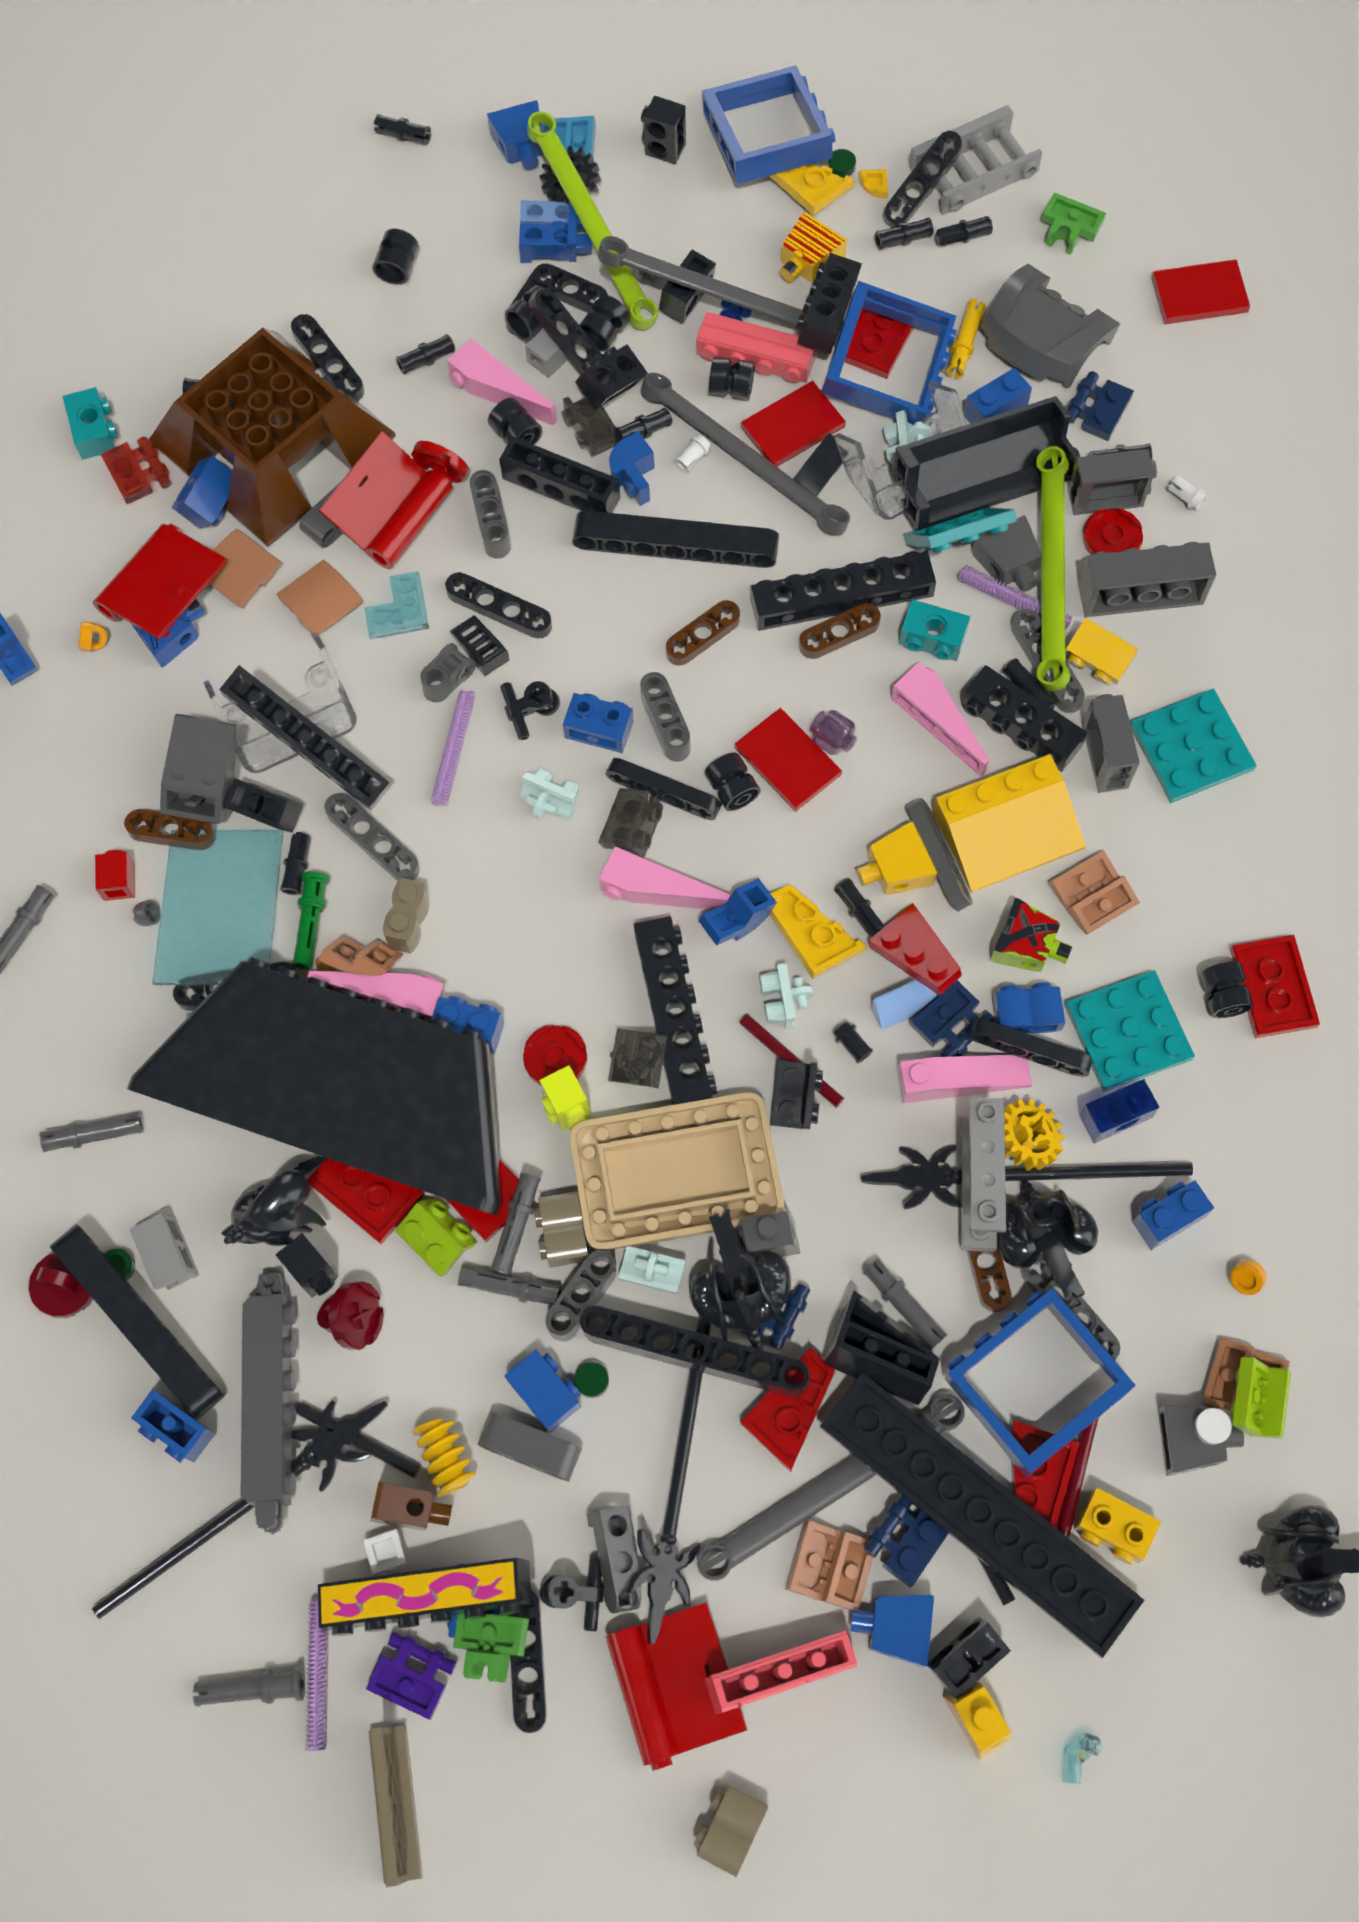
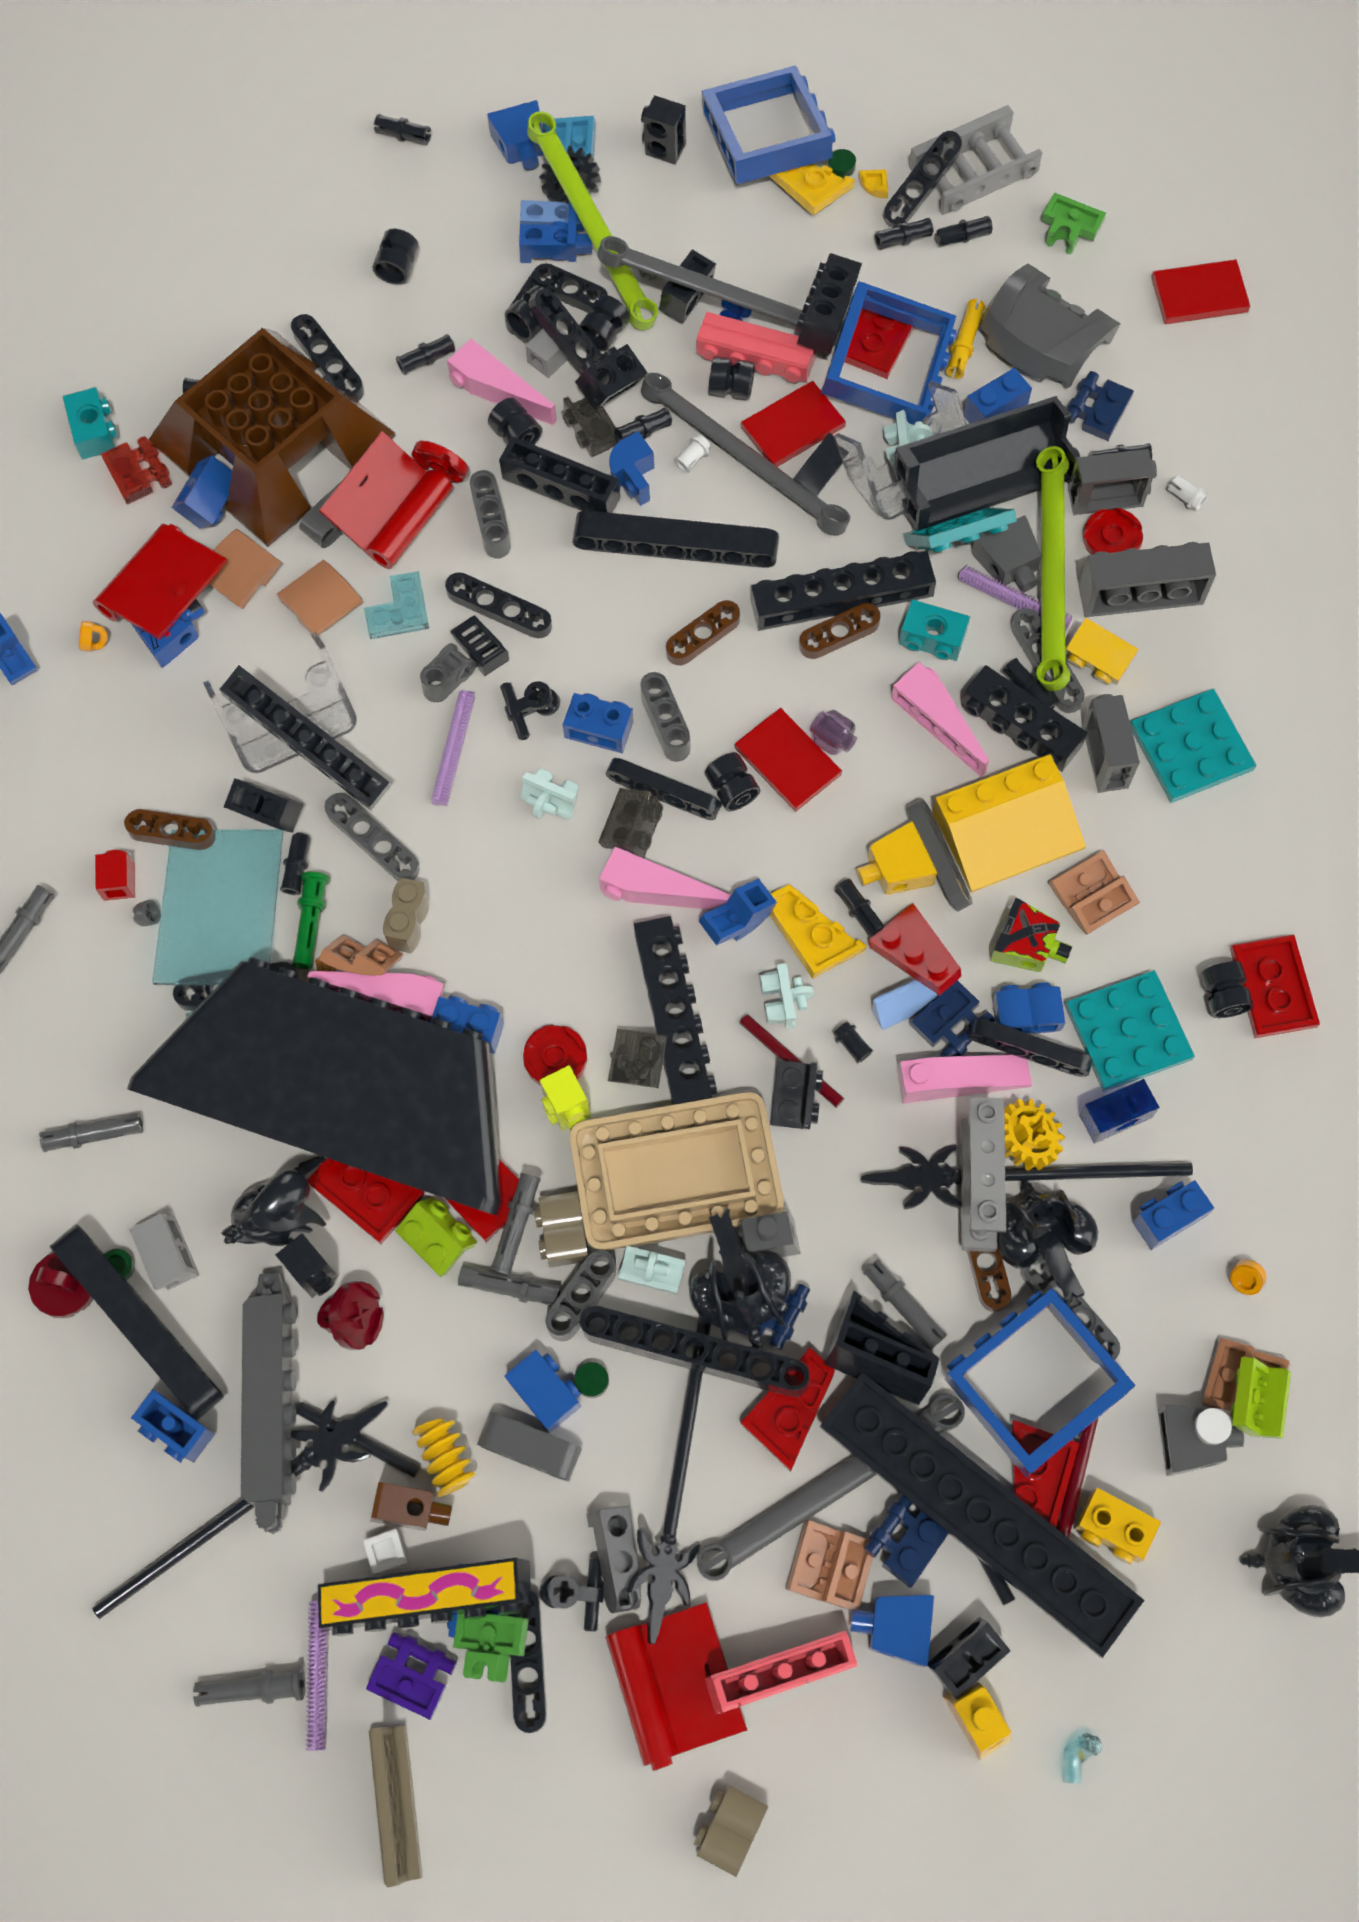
(198, 769): dark grey slope -> none
(807, 247): yellow torso -> none

